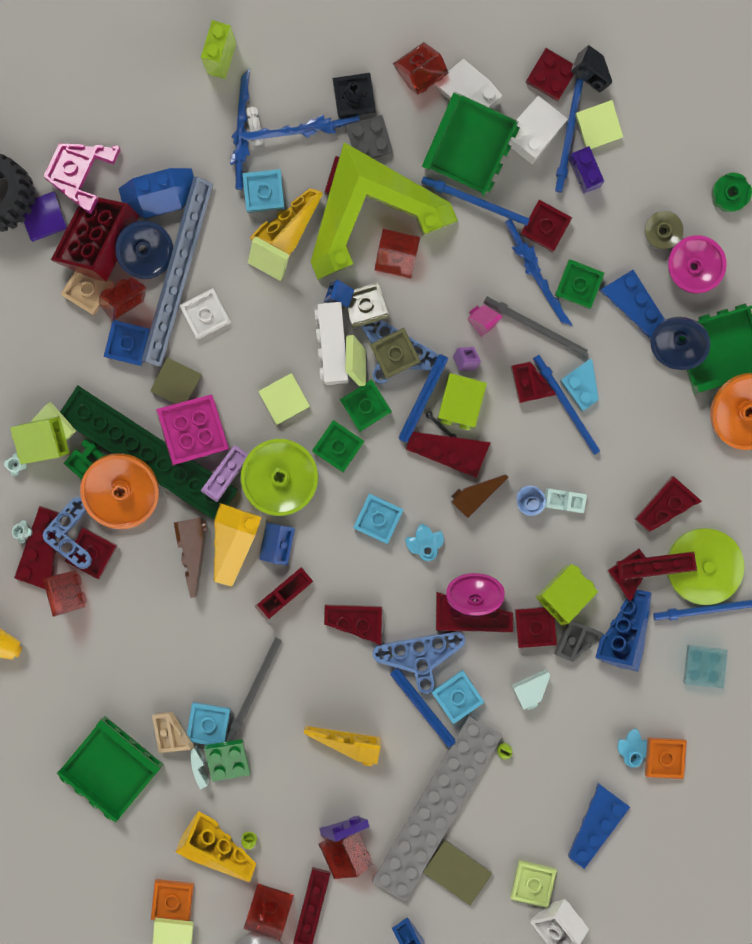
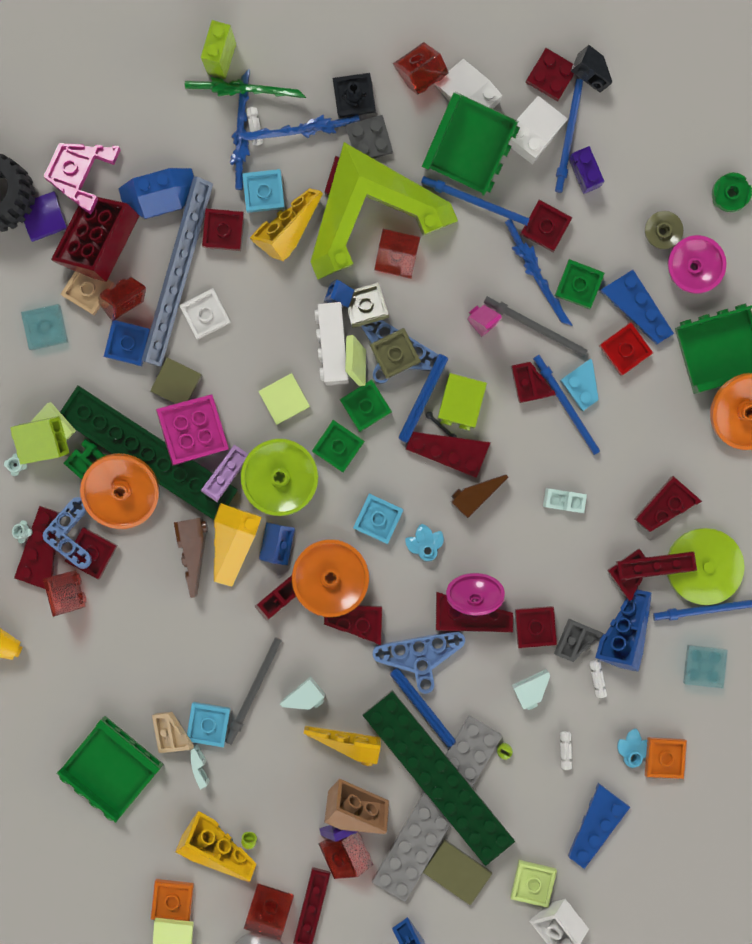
(44, 327): none -> clear light blue plate
(153, 259): dark blue dish -> none
(223, 229): none -> dark red plate
(227, 760): green plate -> none
(234, 87): none -> green sword
(268, 258): yellowish green tile -> none
(304, 696): none -> light aqua slope
(330, 578): none -> orange dish
(356, 809): none -> medium nougat slope
(438, 778): none -> dark green plate
(457, 696): medium azure plate -> none
(466, 359): medium lavender slope -> none
(531, 500): light blue hair -> none
(566, 750): none -> white axle
(567, 594): lime brick -> none
(598, 679): none -> white axle
(599, 125): yellowish green tile -> none
(626, 349): none -> red plate
(679, 352): dark blue dish -> none

